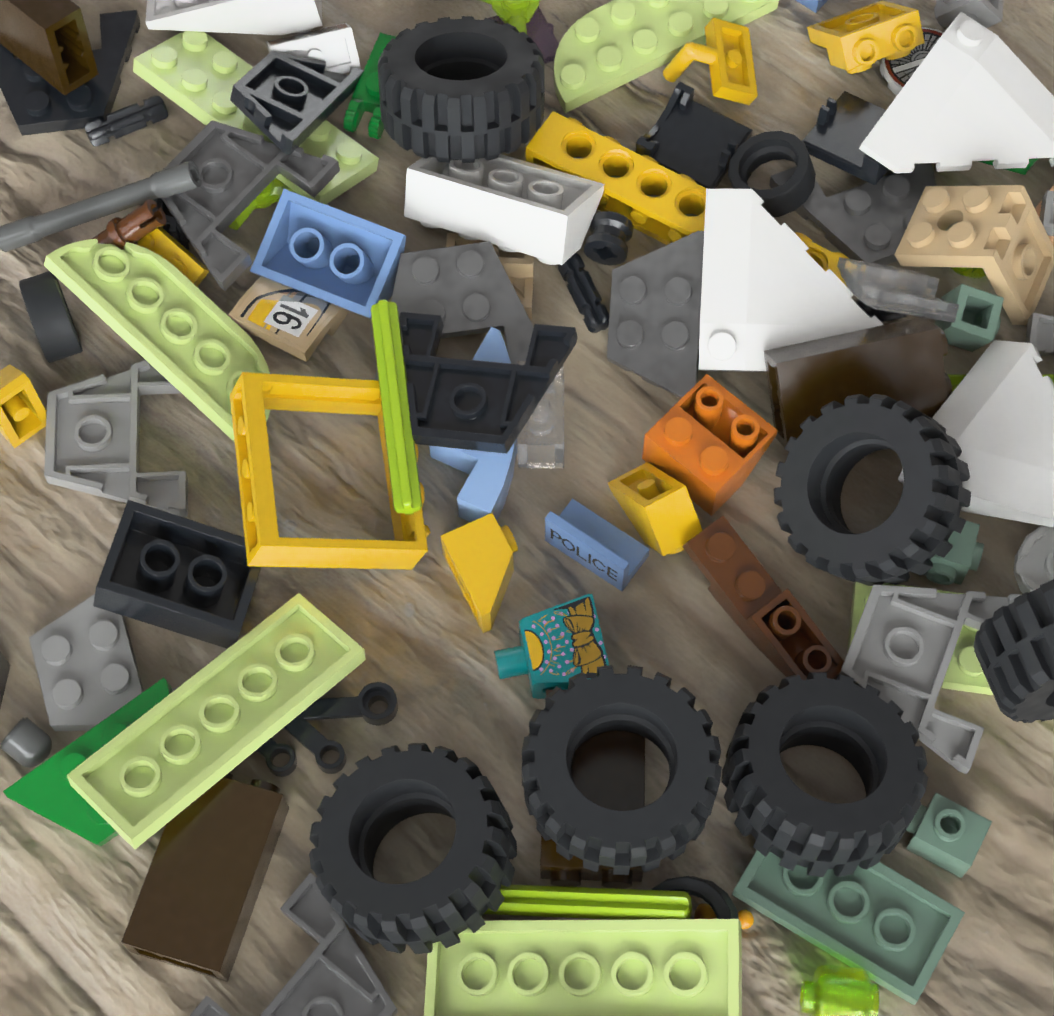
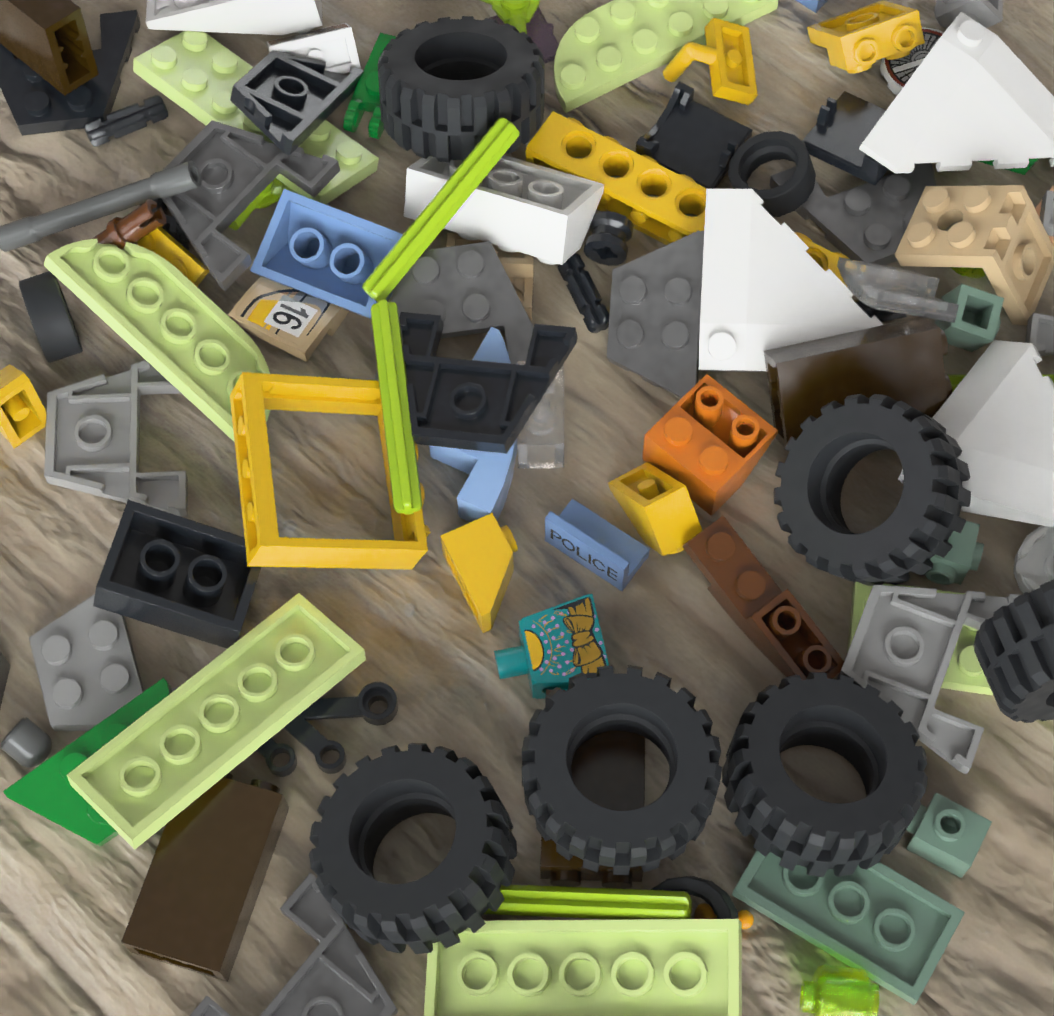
(440, 209): none -> lime axle

